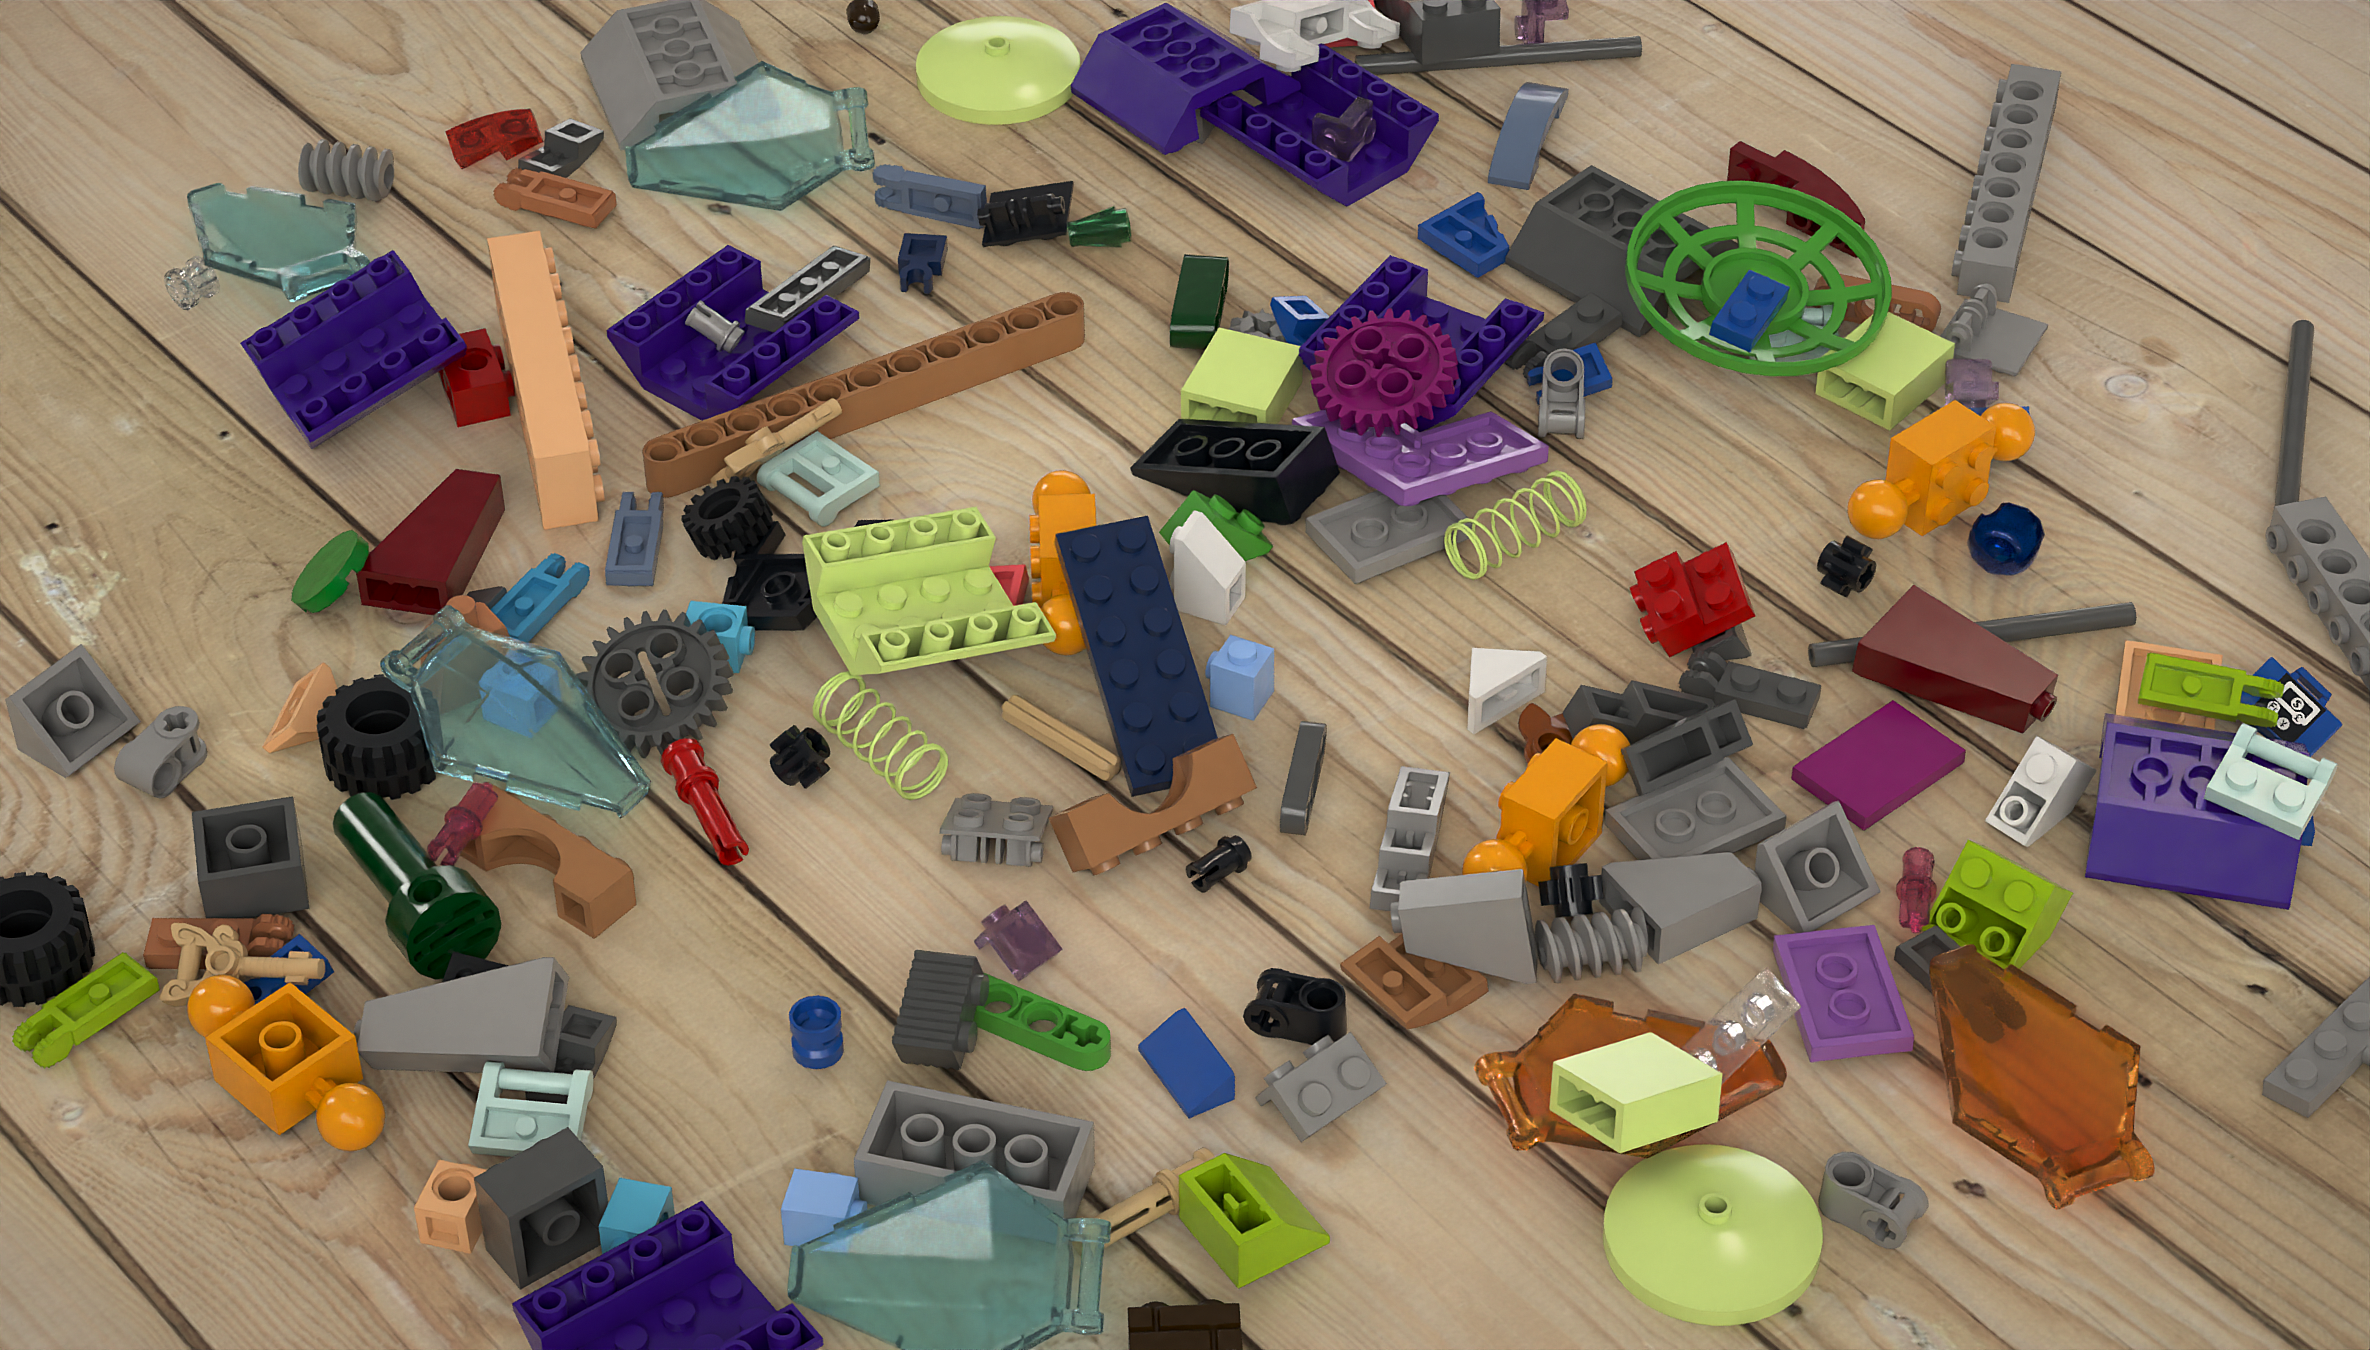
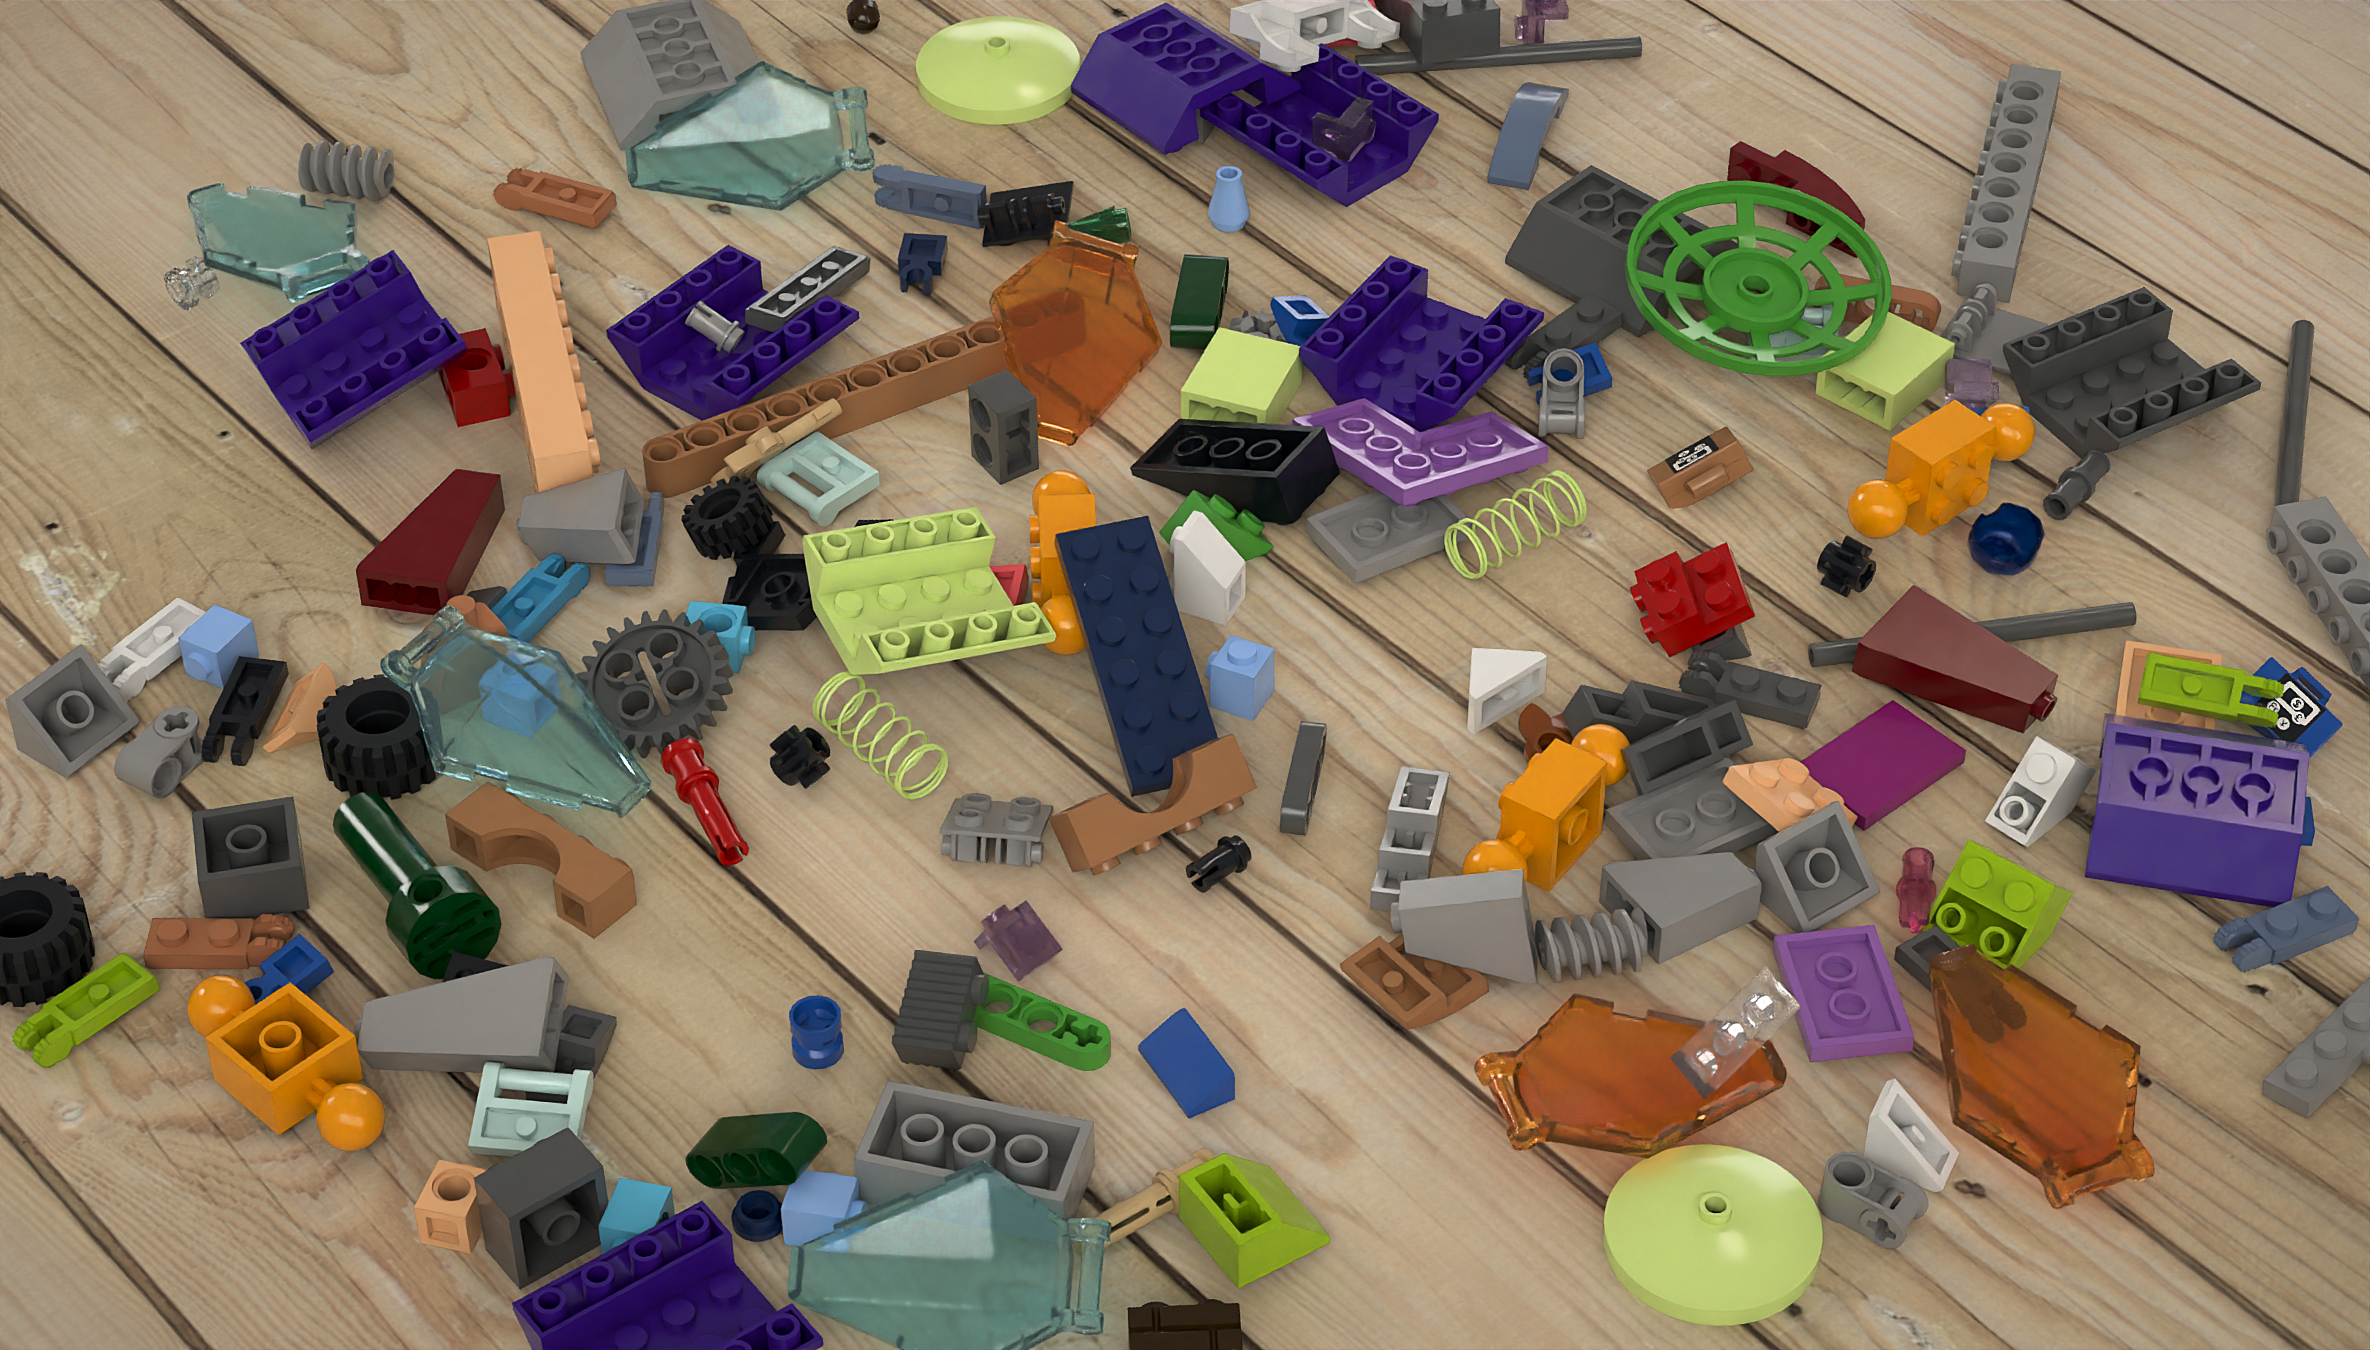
(149, 648): none -> white hinge
(215, 644): none -> light blue brick
(230, 958): tan piece -> none
(244, 708): none -> black hinge
(326, 572): green tile -> none
(463, 823): clear pink axle -> none
(503, 131): clear red slope -> none
(564, 149): dark grey slope -> none
(585, 520): none -> light grey slope
(756, 1150): none -> dark green beam
(757, 1216): none -> dark blue plate
(1003, 427): none -> dark grey brick
(1061, 737): tan axle -> none
(1075, 329): none -> clear orange windscreen
(1228, 202): none -> light blue cone
(1301, 1007): black piece -> none
(1322, 1087): light grey bracket -> none
(1384, 372): magenta gear -> none
(1466, 236): blue wing -> none
(1571, 890): black gear -> none
(1635, 1092): yellowish green brick -> none
(1700, 469): none -> medium nougat piece
(1749, 310): blue plate -> none
(1781, 791): none -> light nougat plate
(1907, 1140): none -> white slope
(2076, 484): none -> dark grey pin
(2117, 375): none -> dark grey slope
(2265, 793): light aqua plate -> none
(2287, 929): none -> sand blue hinge

